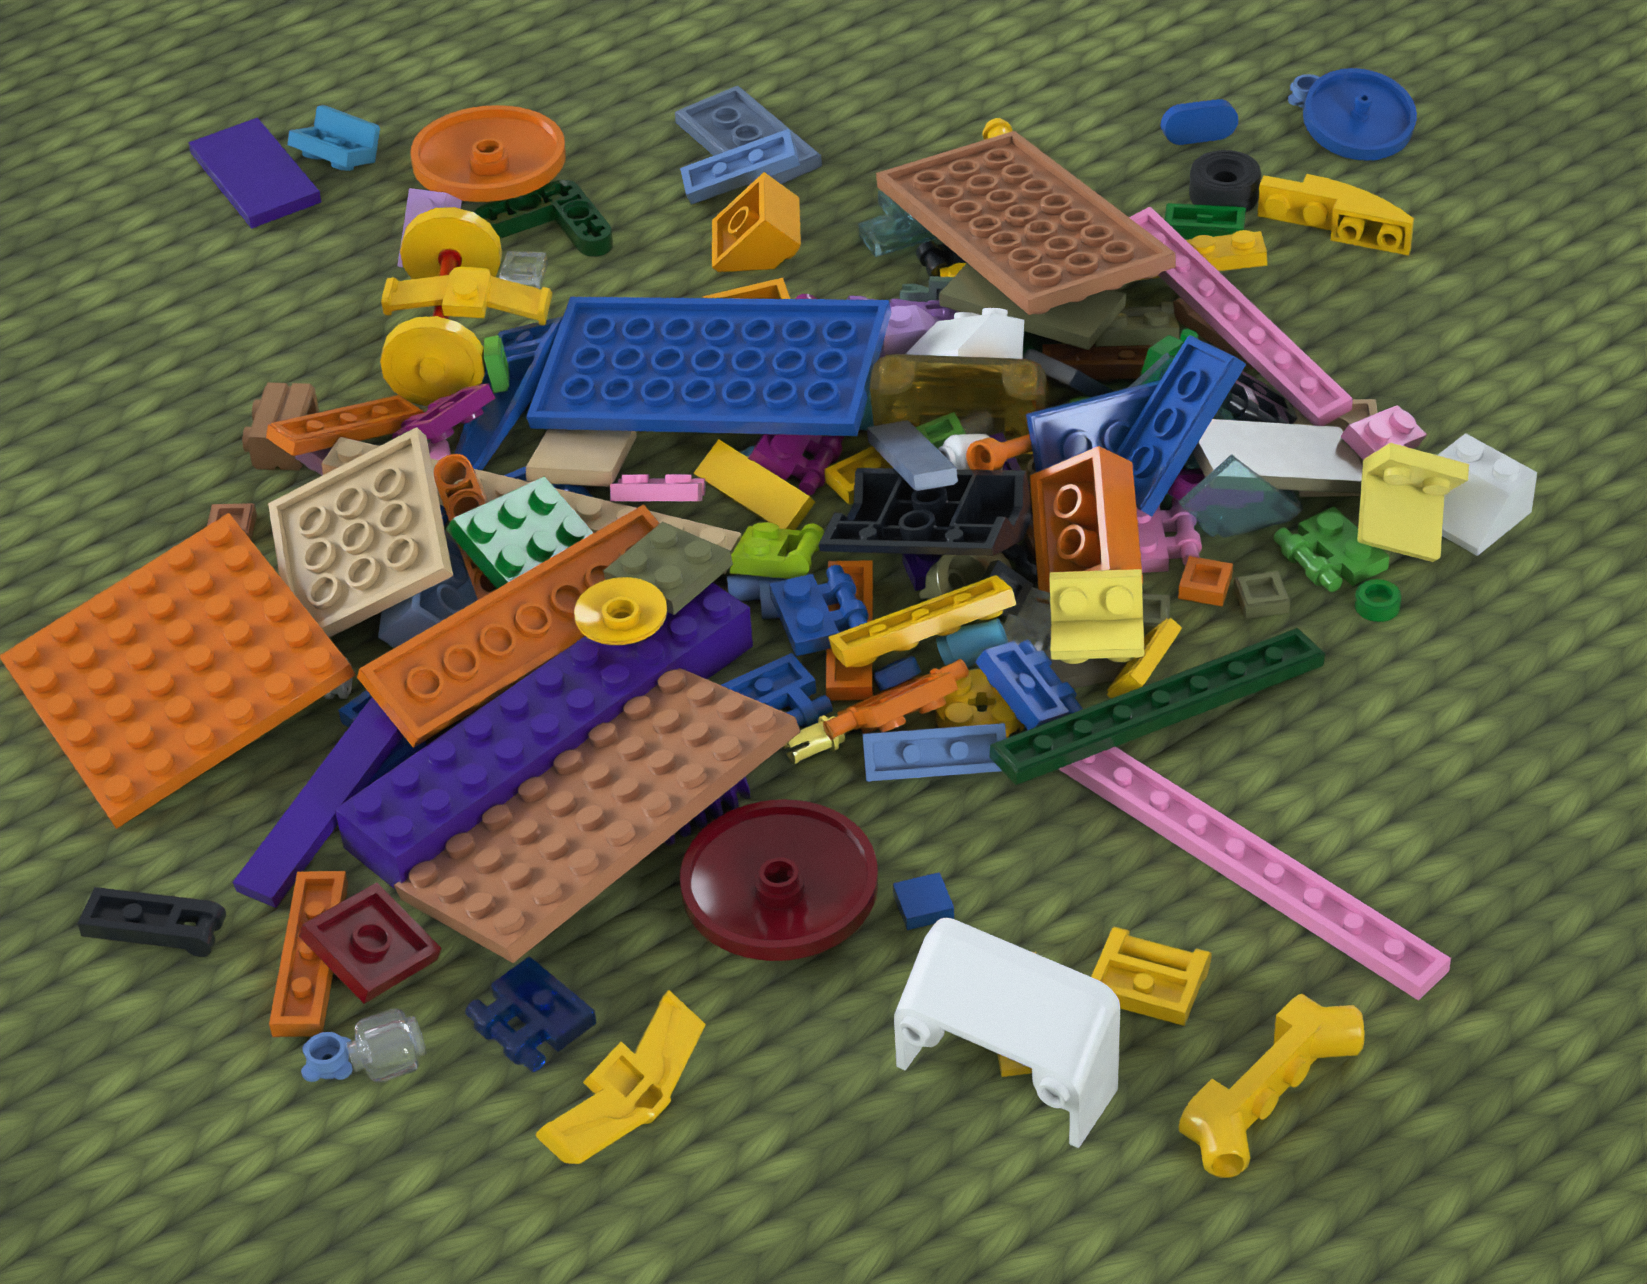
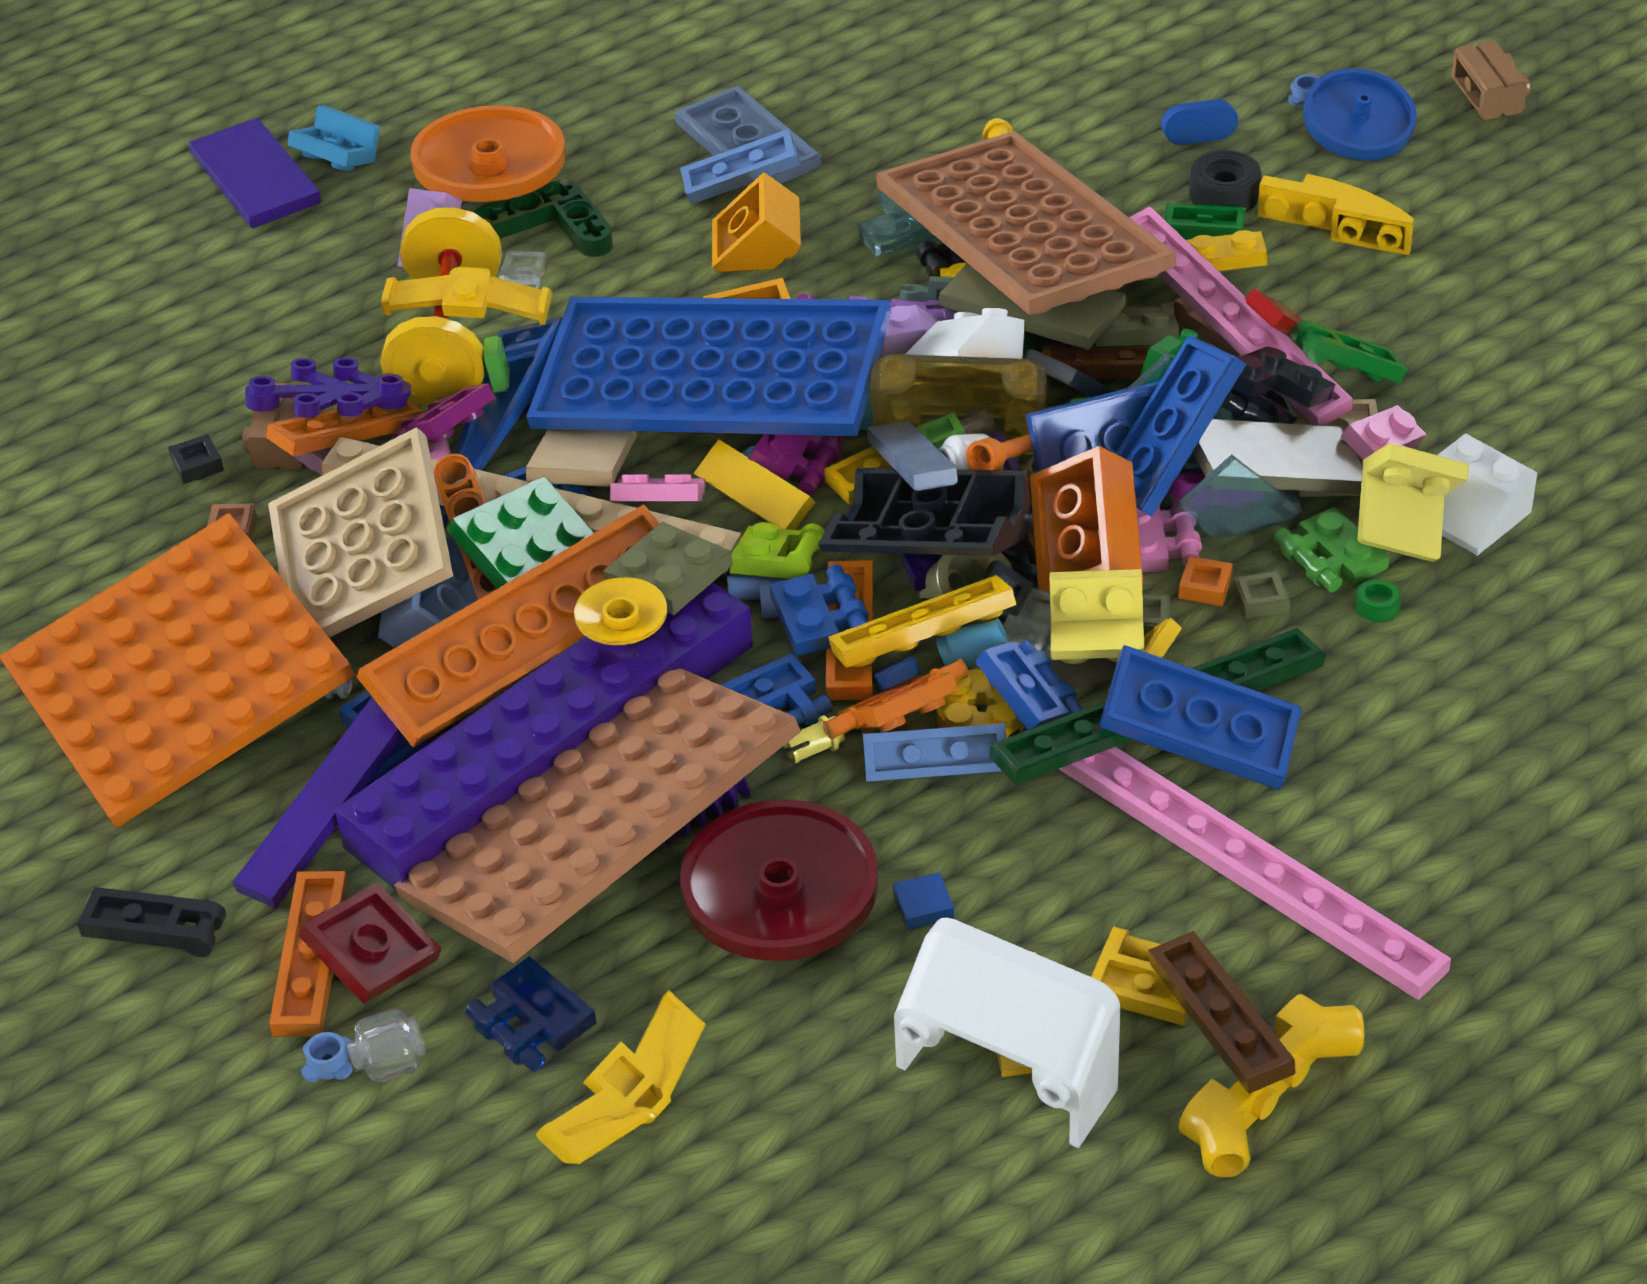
(196, 459): none -> black plate
(385, 391): none -> dark purple plant
(1201, 717): none -> blue tile
(1222, 1012): none -> reddish brown plate
(1271, 370): none -> black plate
(1273, 312): none -> red tile
(1347, 351): none -> green plate
(1490, 79): none -> medium nougat brick

